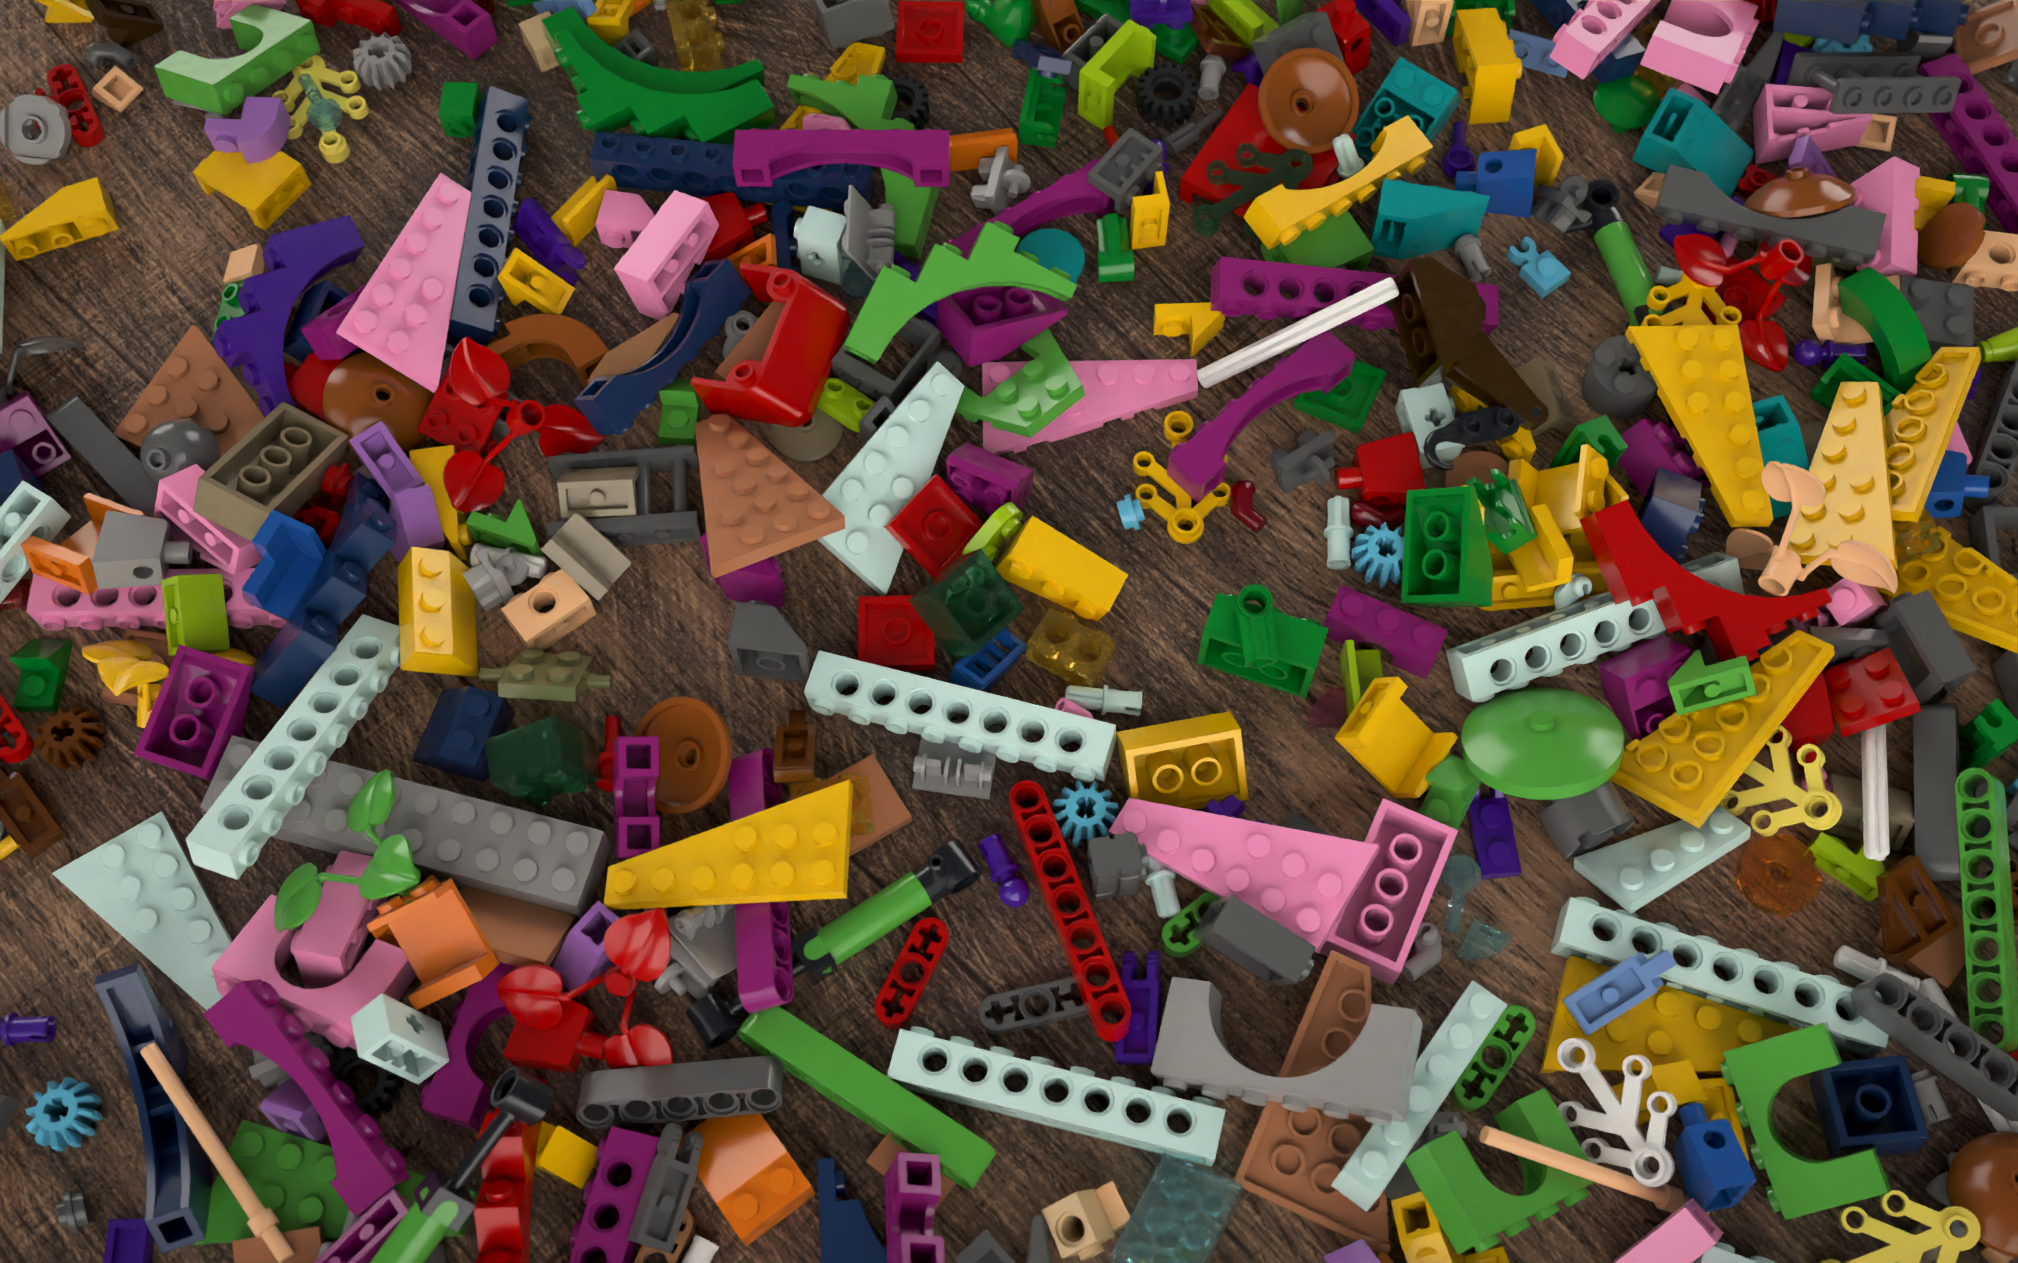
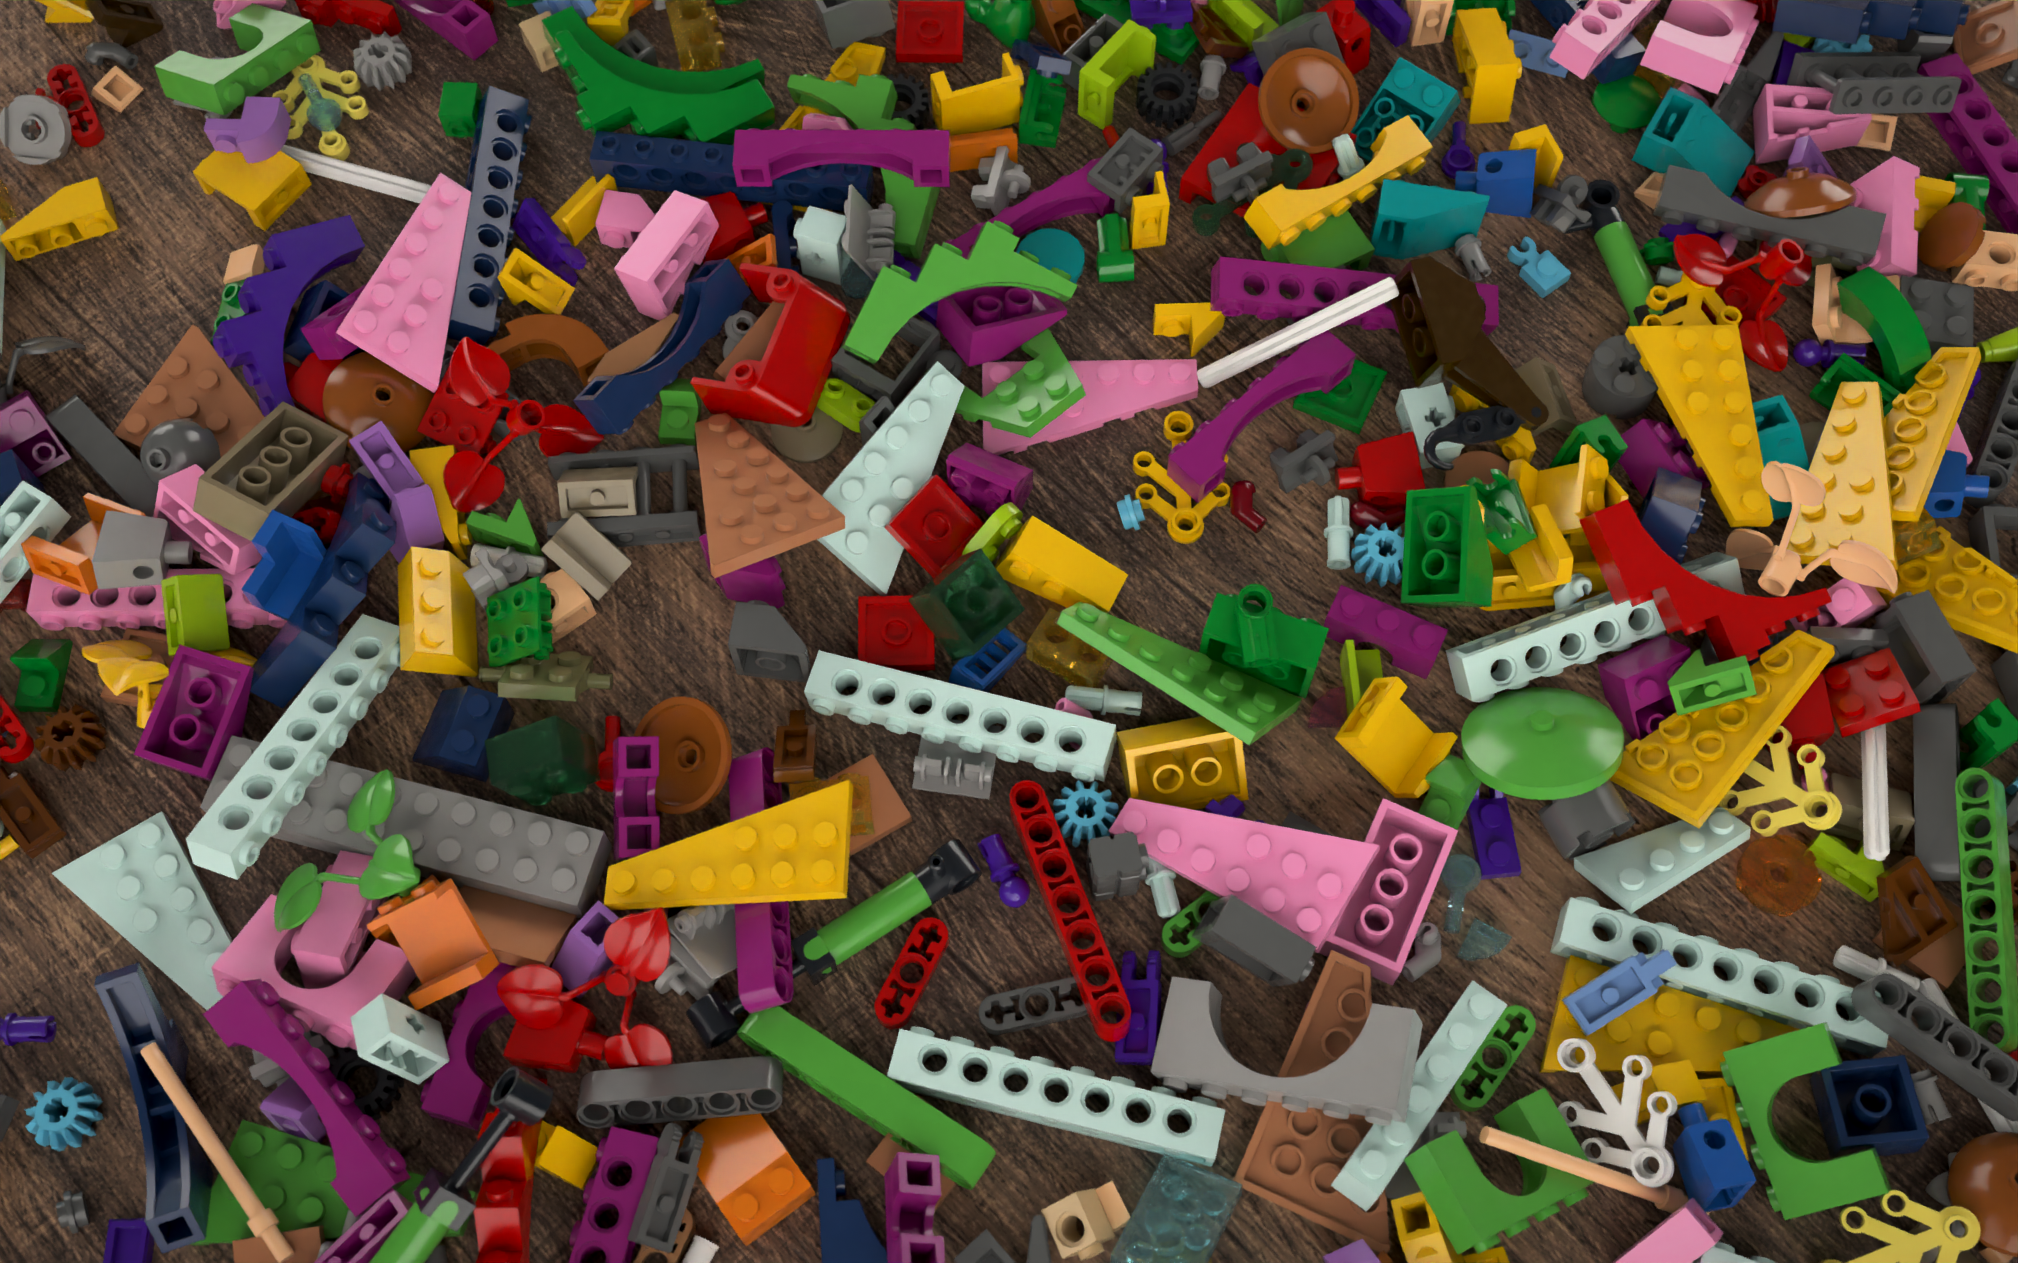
(358, 175): none -> white axle
(519, 623): none -> green hinge
(978, 106): none -> yellow panel
(1214, 690): none -> bright green wing
(1244, 179): none -> dark grey hips
(1658, 251): none -> green plate

